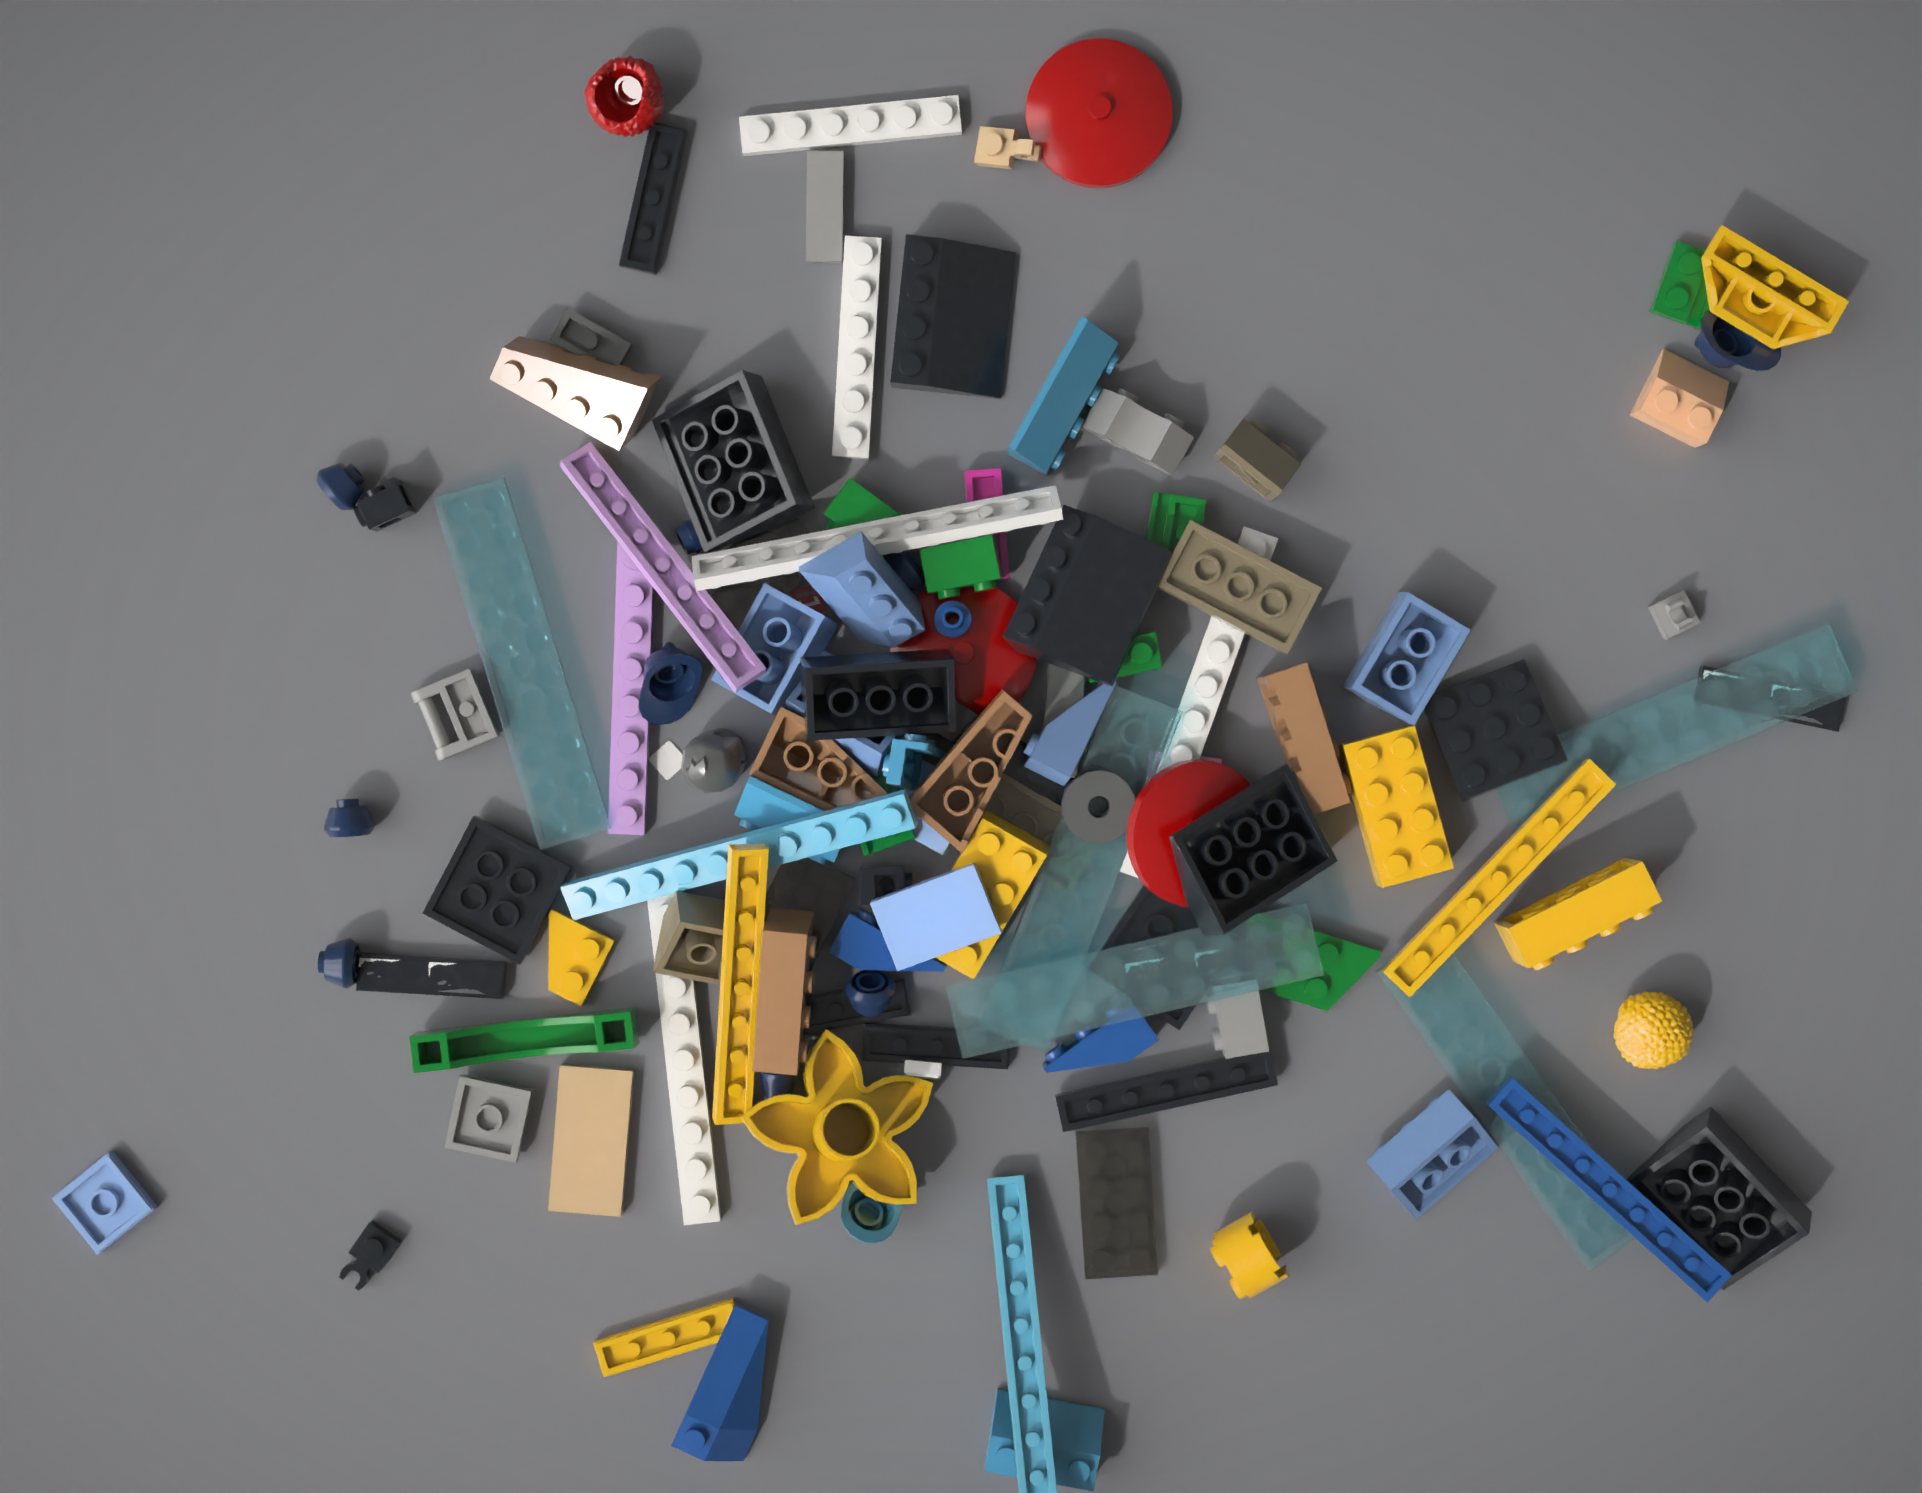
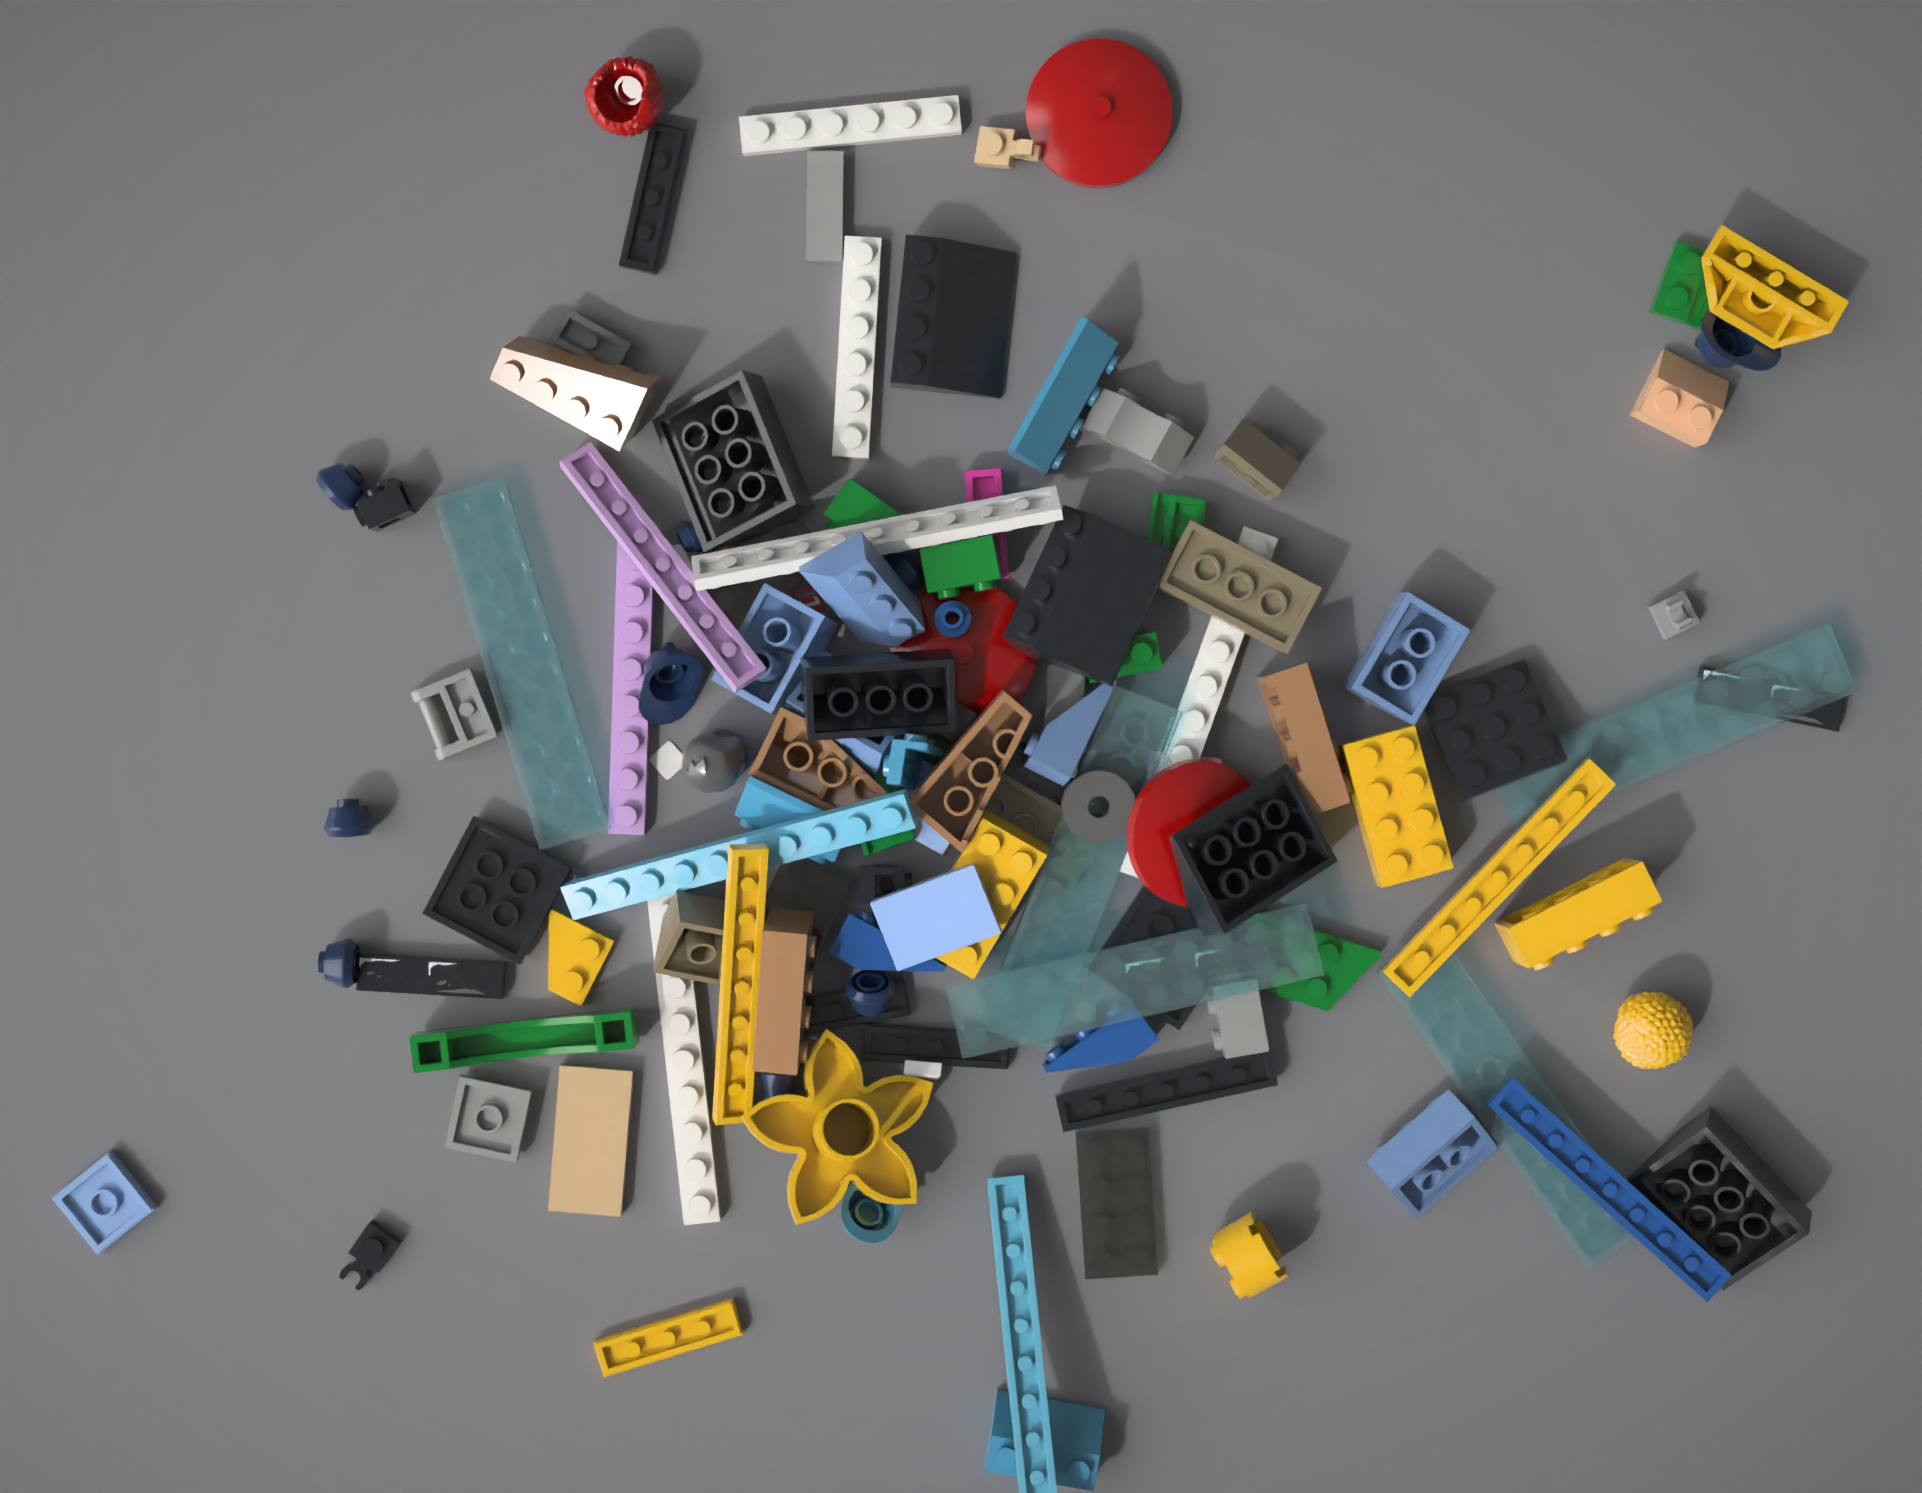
(728, 1397): blue wedge -> none

